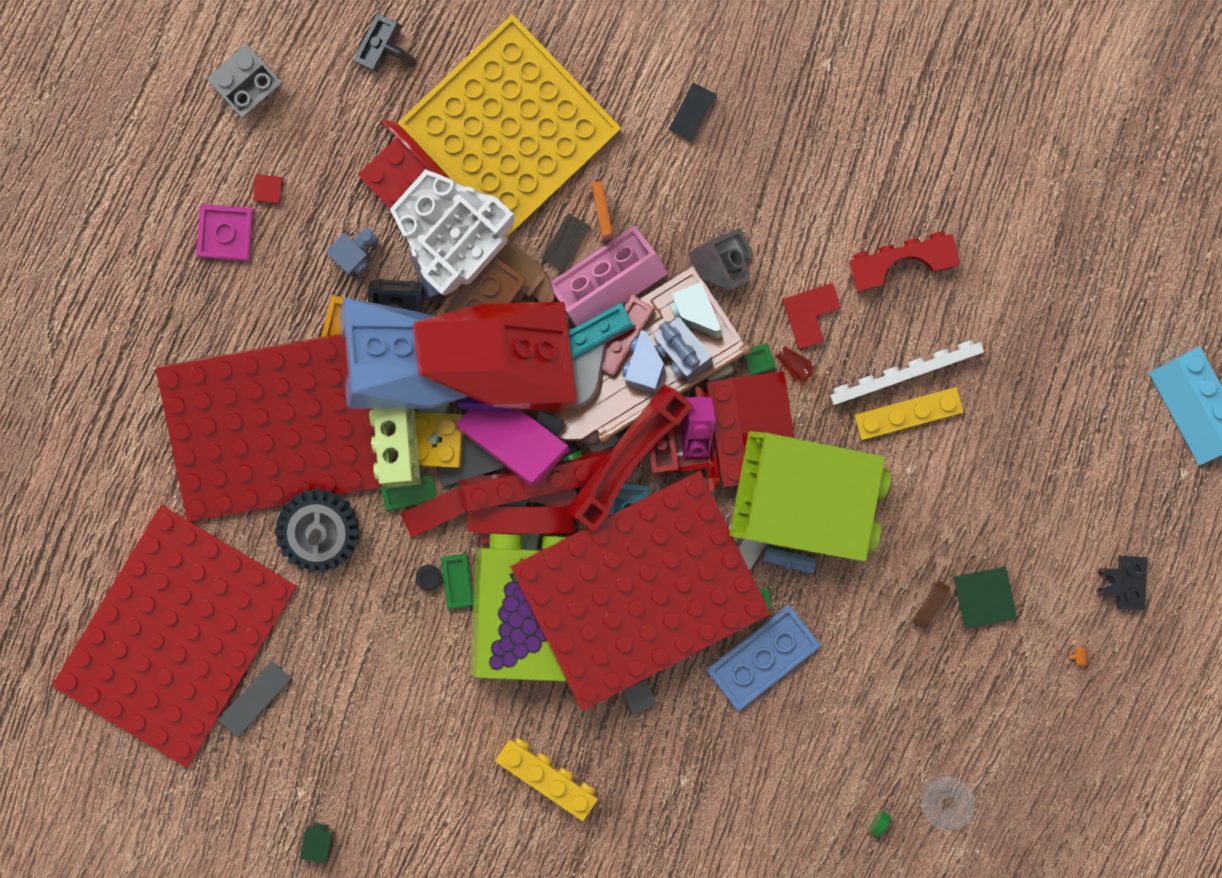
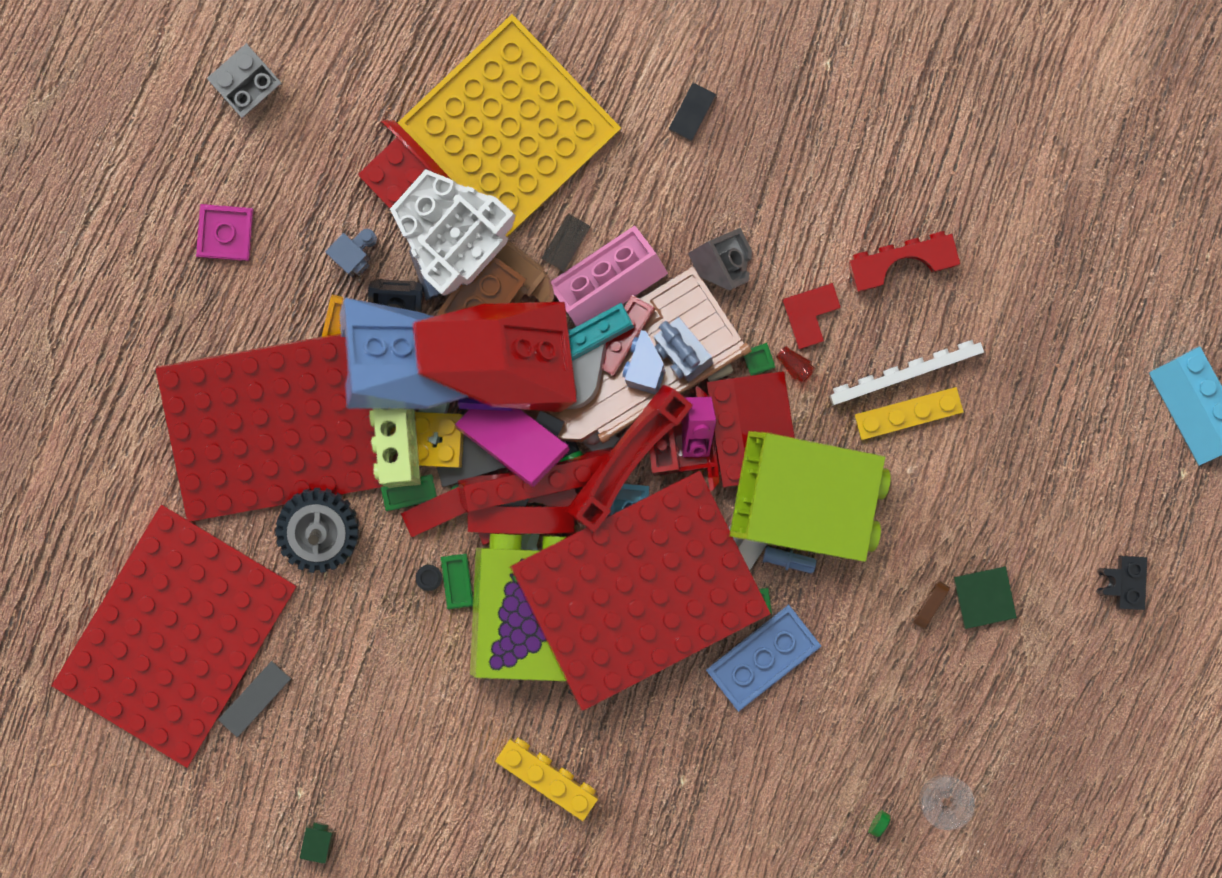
(267, 189): red tile -> none
(379, 43): black plate -> none
(602, 211): orange tile -> none
(639, 696): dark grey tile -> none
(695, 310): light aqua slope -> none
(1080, 656): orange rock -> none

